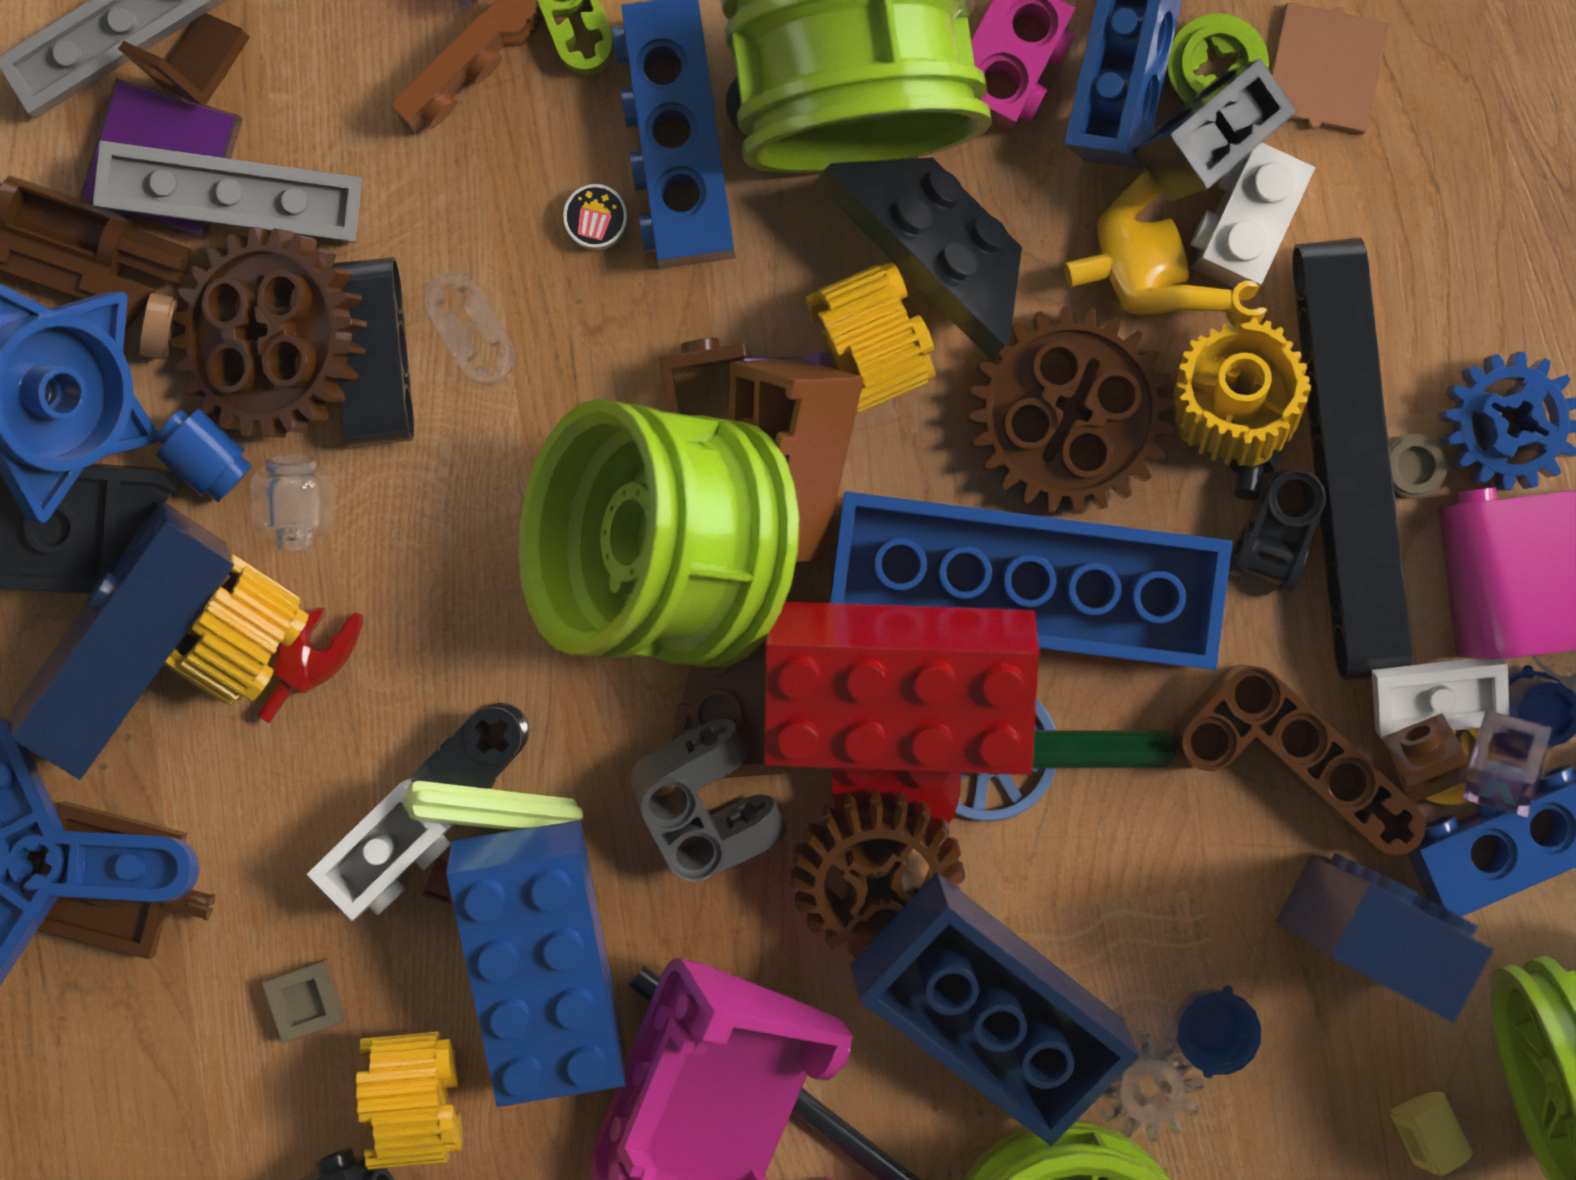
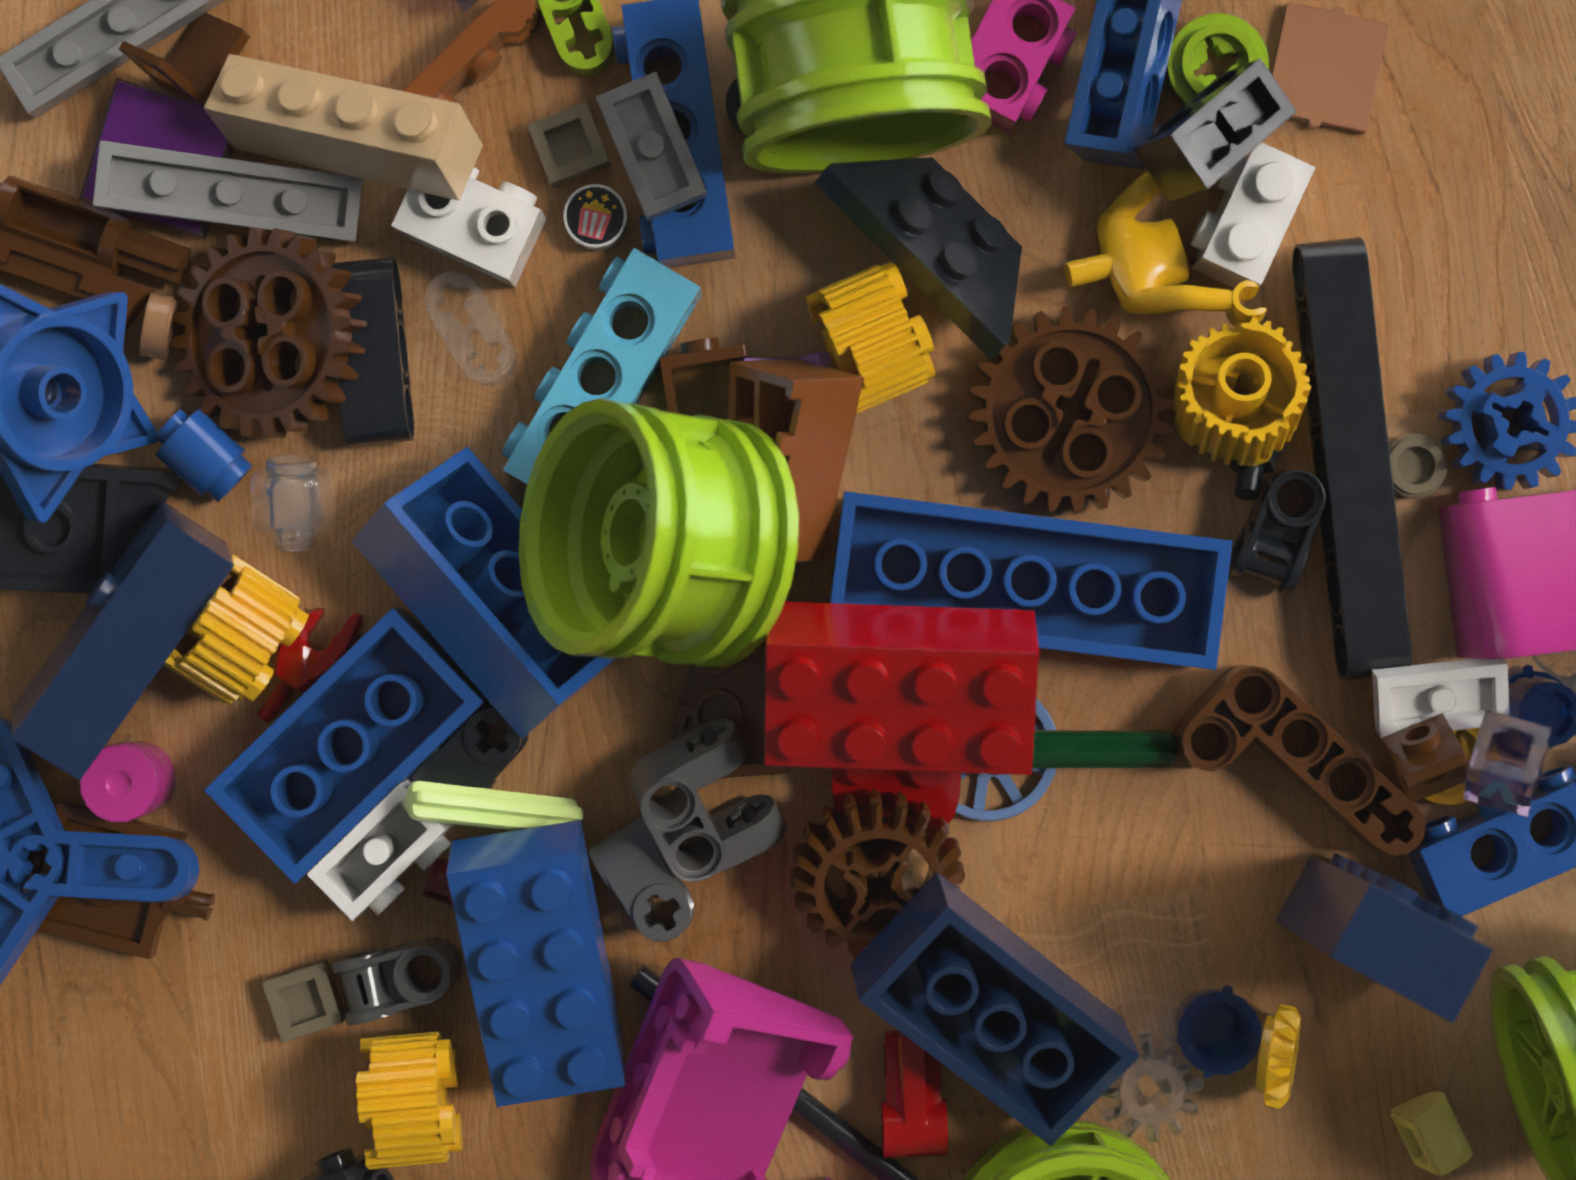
(128, 781): none -> dark pink piece
(344, 126): none -> tan brick
(347, 743): none -> blue brick
(385, 981): none -> dark grey piece
(455, 564): none -> blue brick
(483, 230): none -> white brick
(568, 144): none -> dark tan tile
(629, 283): none -> medium azure brick
(636, 872): none -> dark grey piece
(651, 146): none -> flat silver plate
(913, 1113): none -> red piece
(1278, 1056): none -> yellow gear

